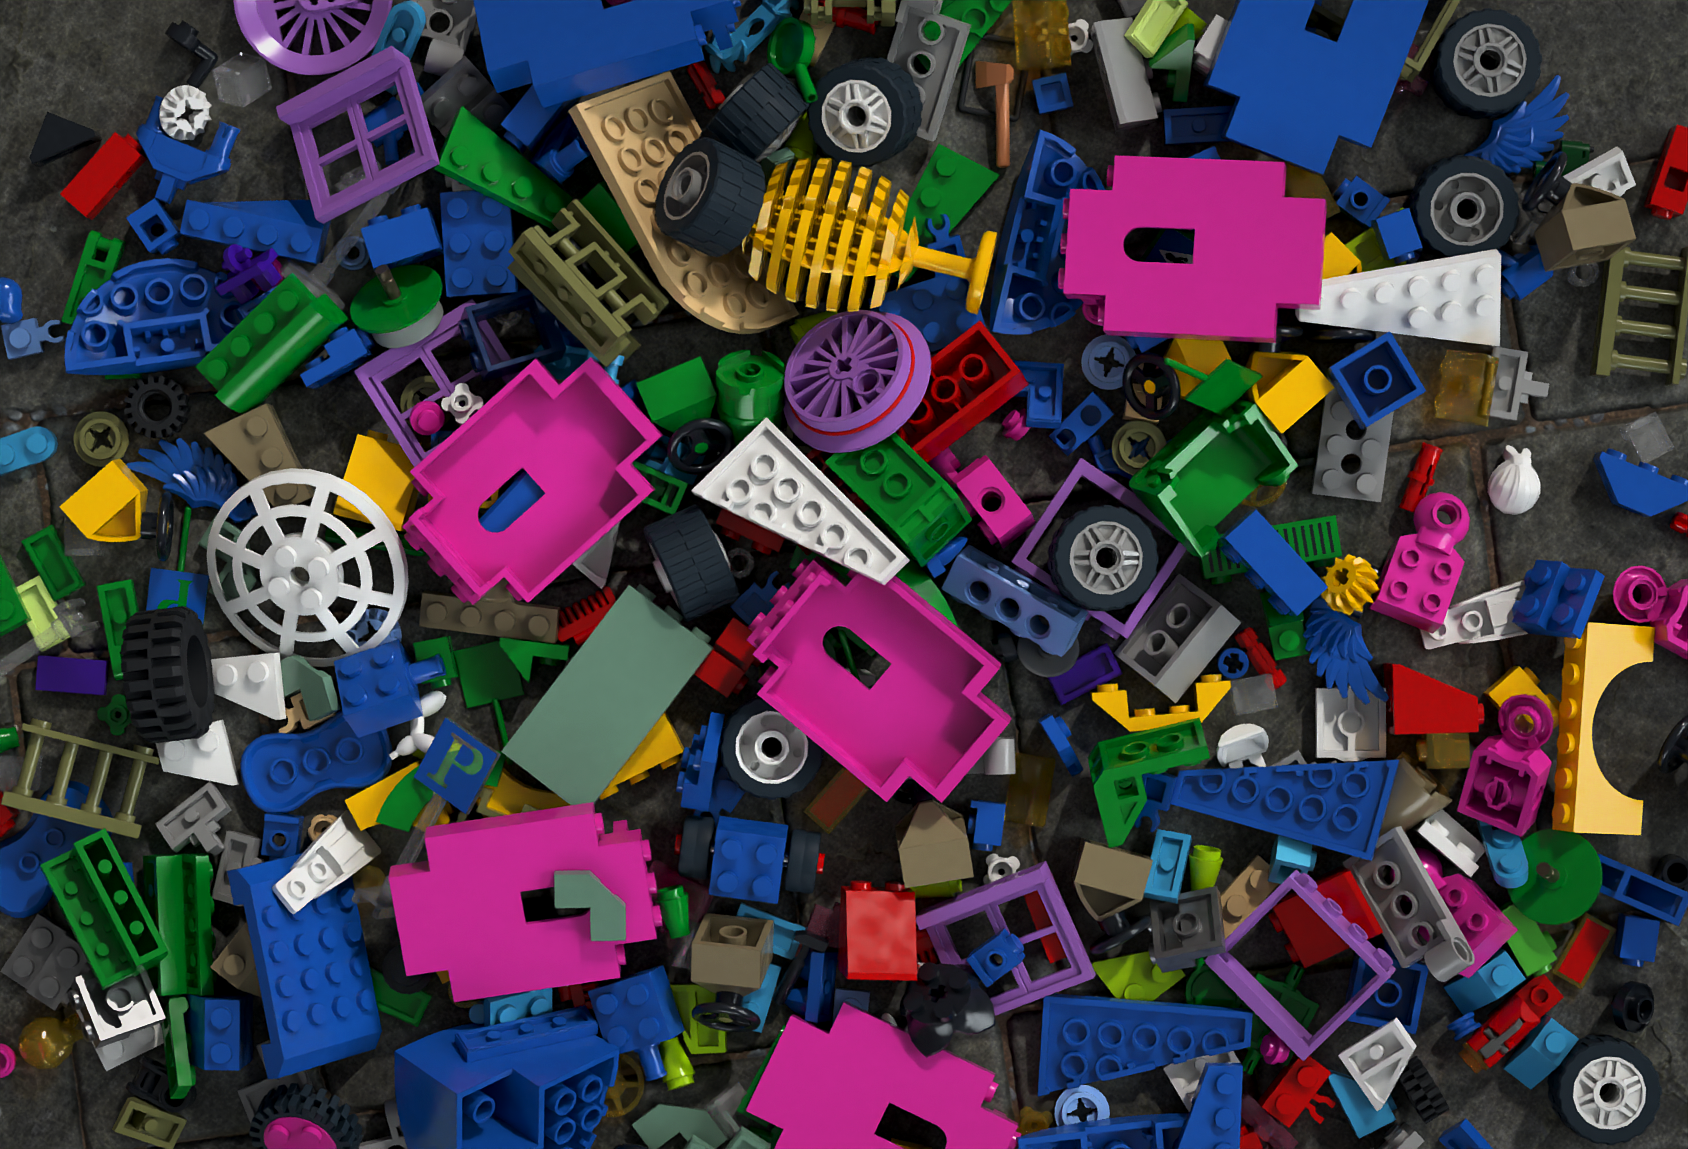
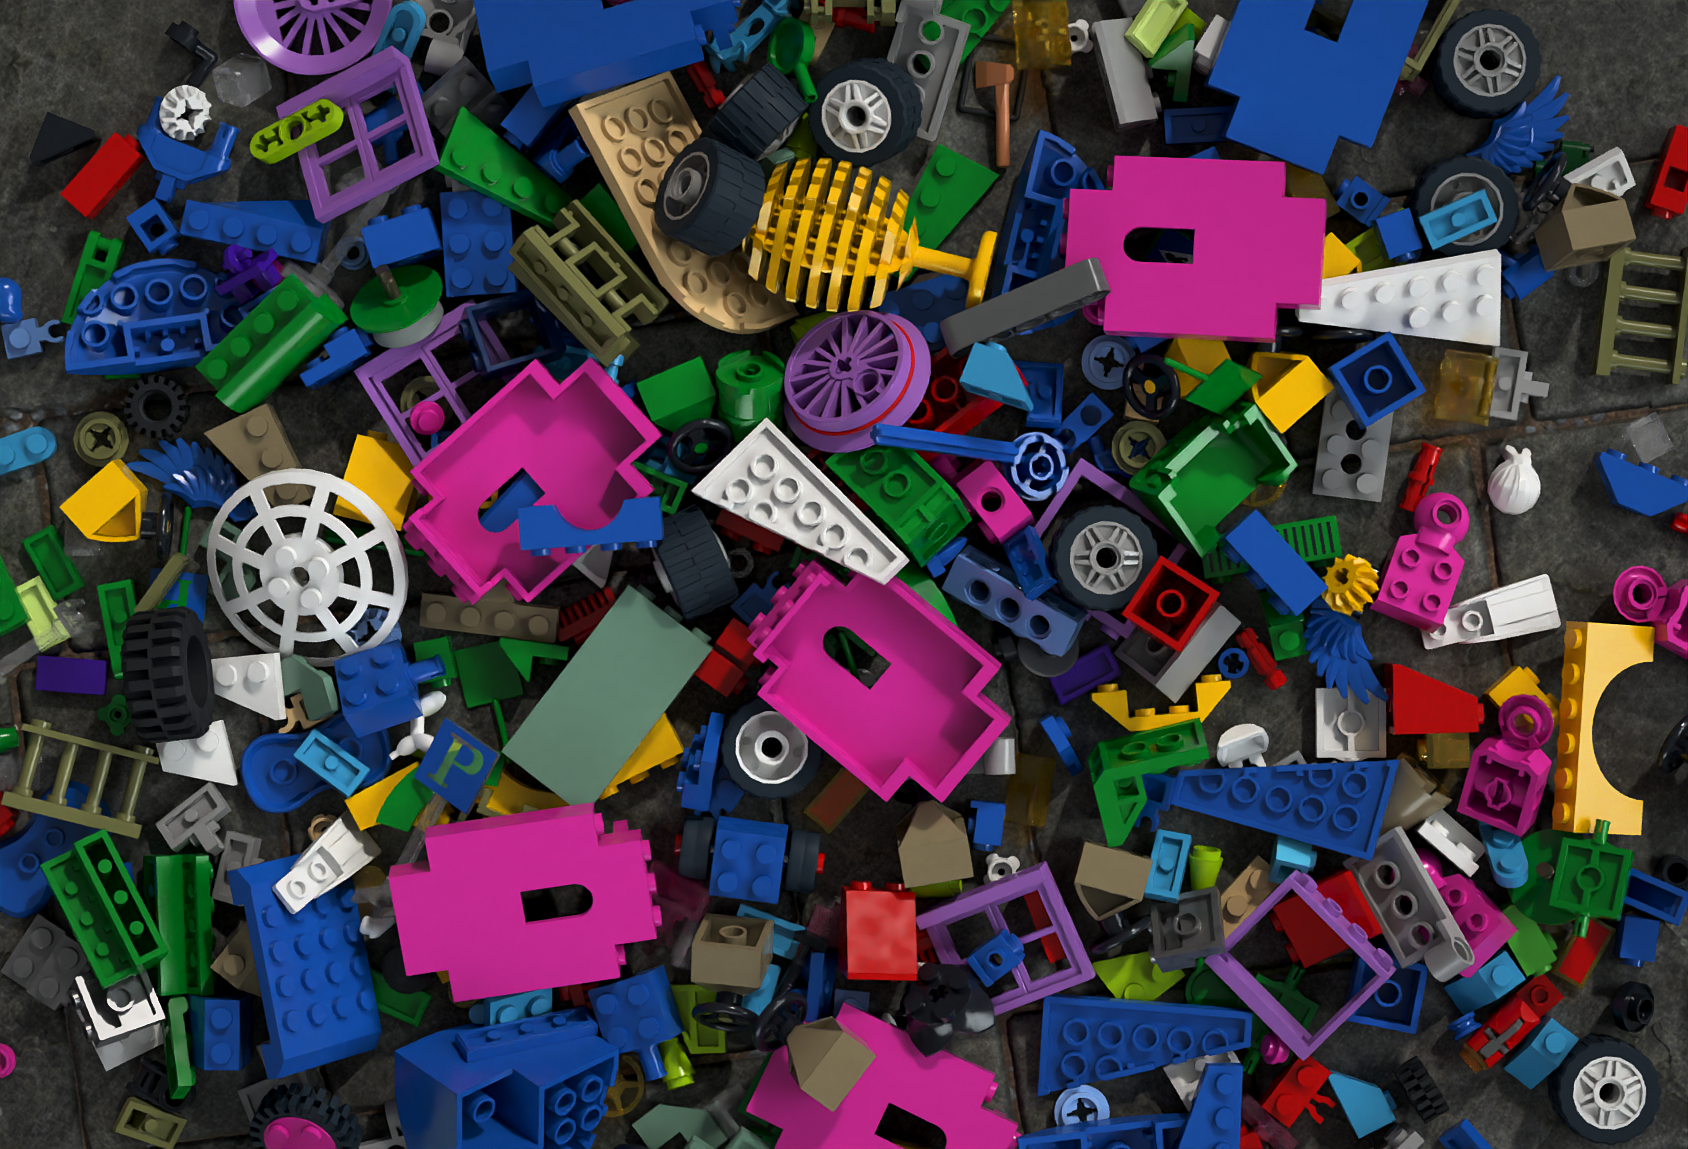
(48, 1041): clear yellow piece -> none
(163, 582): none -> olive tile
(290, 827): blue brick -> none
(310, 134): none -> lime beam
(331, 763): none -> dark azure plate
(375, 927): none -> white arm
(462, 393): white plate -> none
(545, 528): none -> blue arch
(585, 890): sand green tile -> none
(674, 910): green cone -> none
(821, 1054): none -> dark tan piece
(942, 240): blue plate -> none
(943, 443): none -> blue axle
(994, 376): none -> dark azure slope
(1015, 425): dark pink plate -> none
(1025, 307): none -> dark grey beam
(1029, 1116): clear yellow plate -> none
(1030, 562): none -> blue plate
(1038, 468): none -> blue cone
(1052, 93): blue plate -> none
(1170, 605): none -> red slope
(1253, 694): clear panel -> none
(1379, 1060): white wing -> none
(1457, 219): none -> dark azure plate
(1557, 599): blue plate -> none
(1591, 879): none -> green plate

